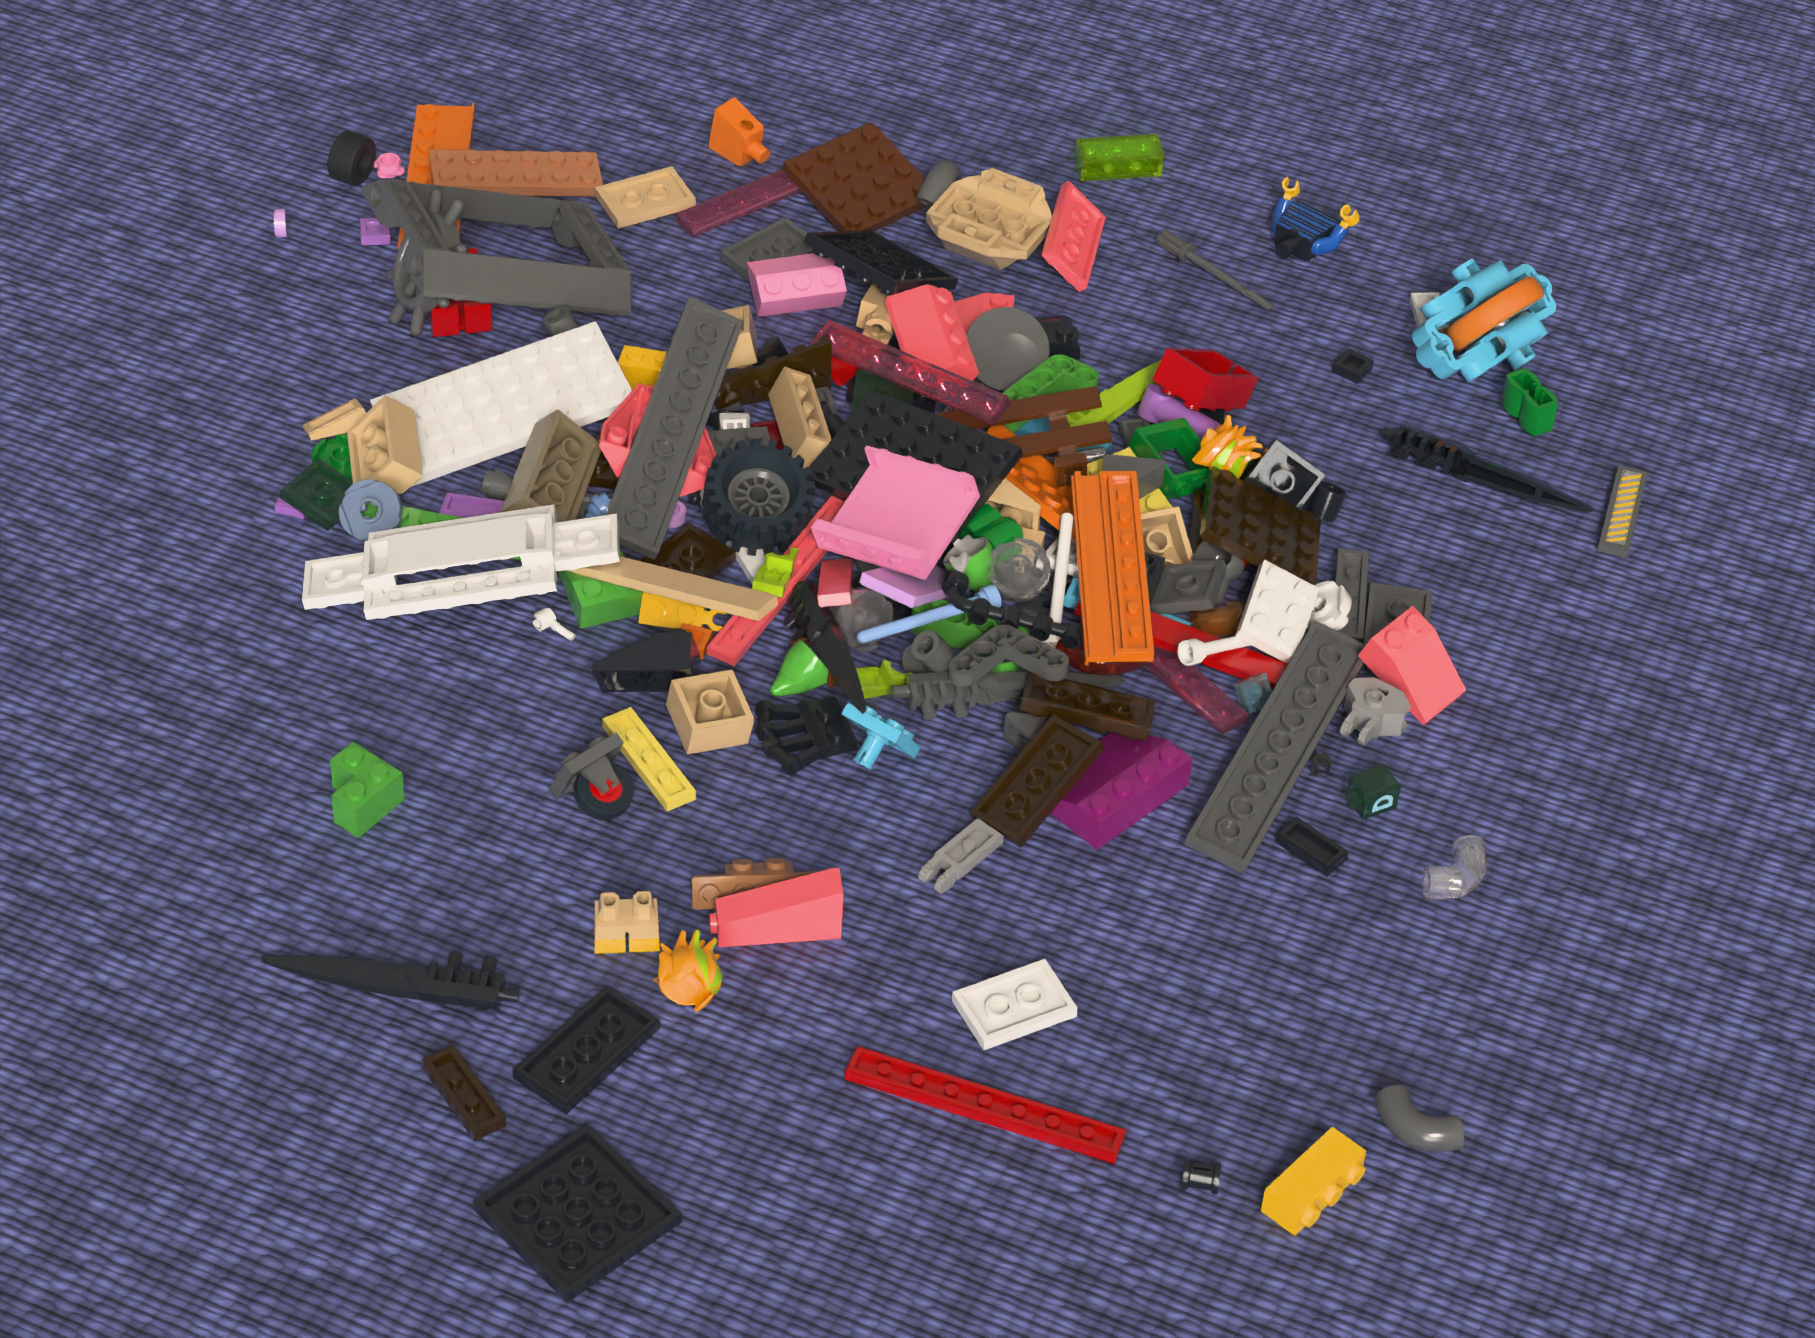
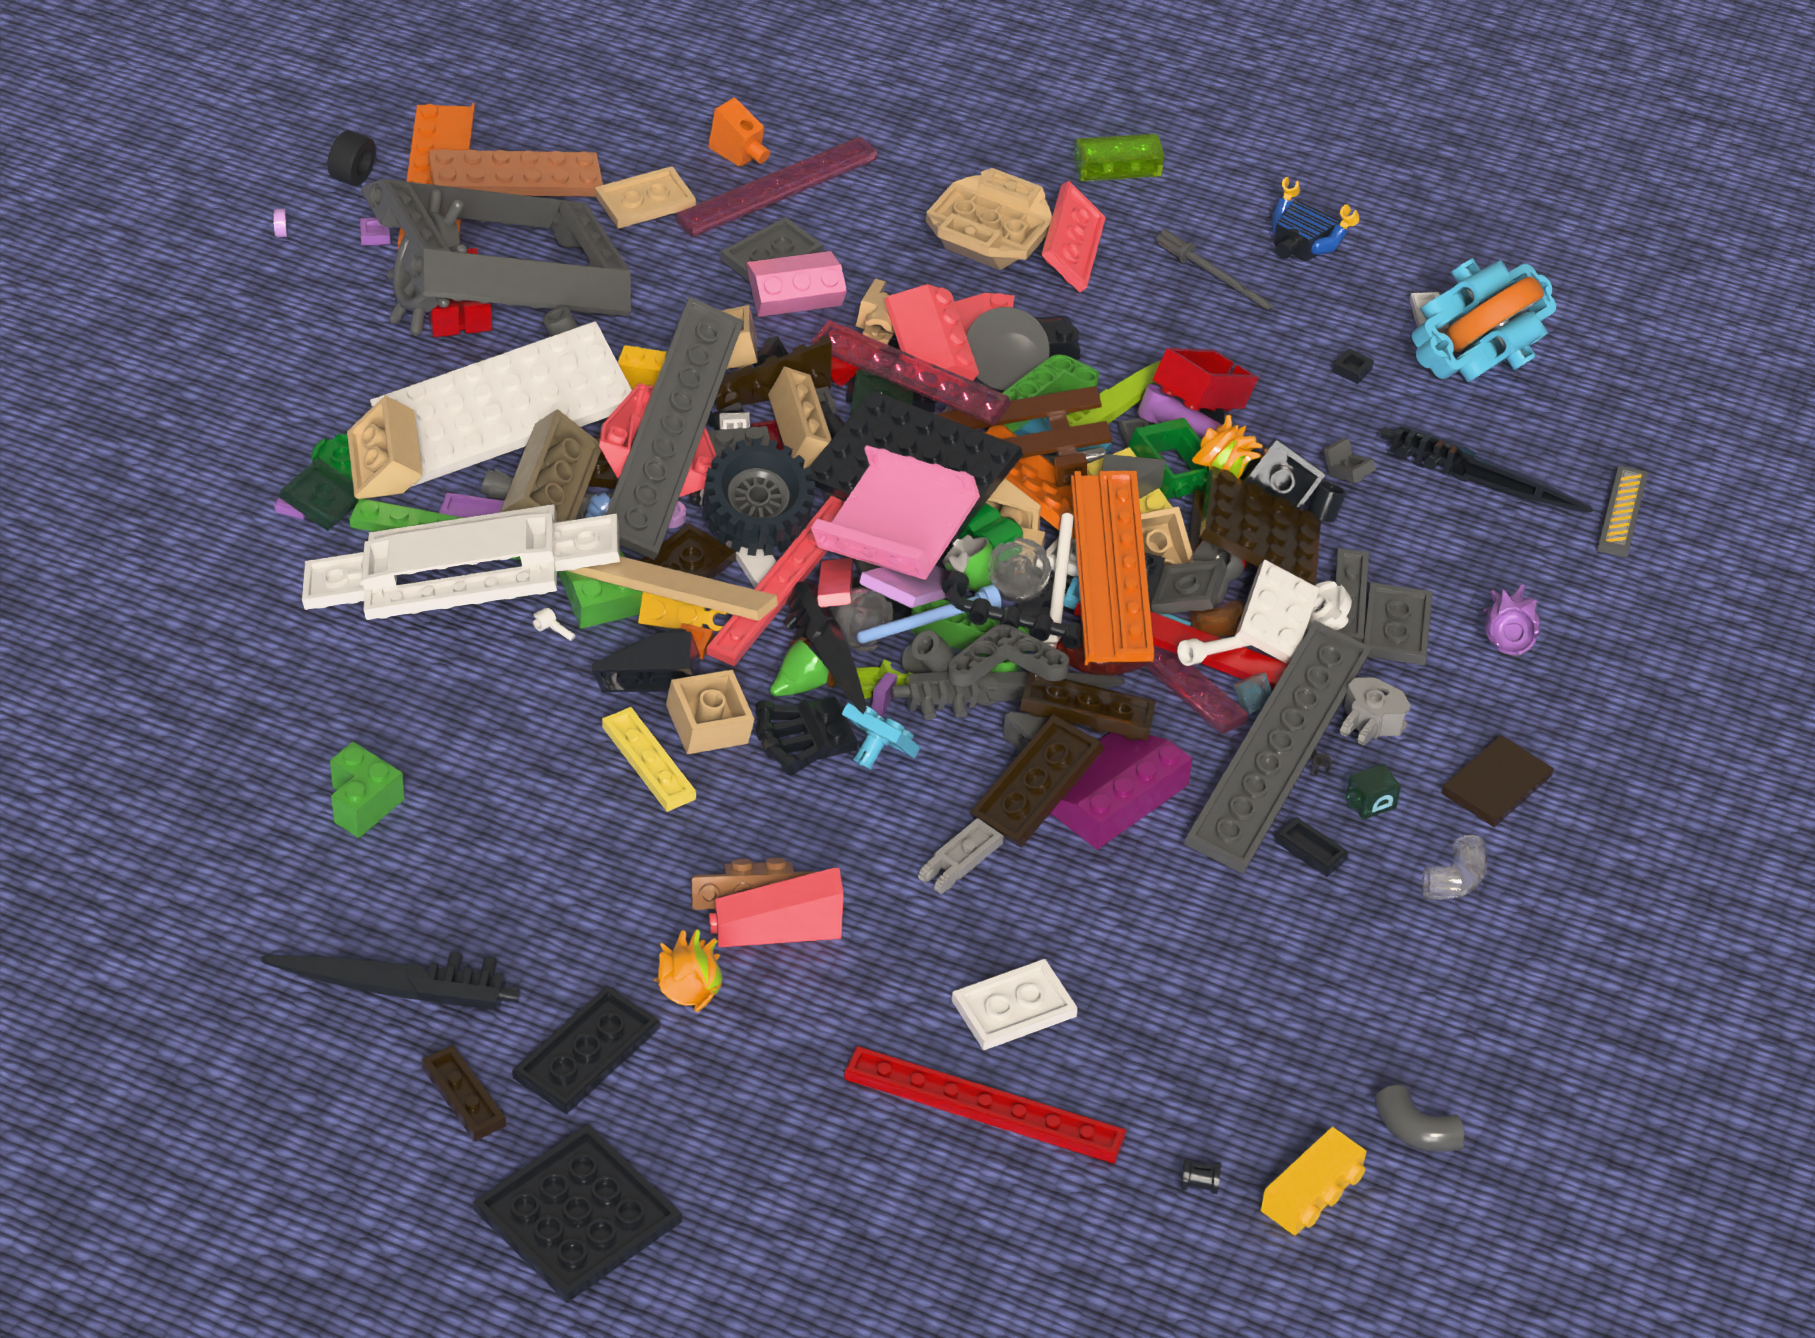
(335, 421): tan slope -> none
(354, 504): sand blue plate -> none
(389, 166): bright pink plate -> none
(598, 783): plate -> none
(619, 916): tan hips -> none
(776, 573): lime slope -> none
(858, 180): reddish brown plate -> none
(878, 260): black plate -> none
(882, 693): none -> medium lavender tile
(938, 181): dark grey cylinder -> none
(1344, 464): none -> dark grey bracket
(1414, 661): coral slope -> none
(1497, 780): none -> dark brown tile
(1512, 622): none -> medium lavender hair
(1529, 402): green brick -> none

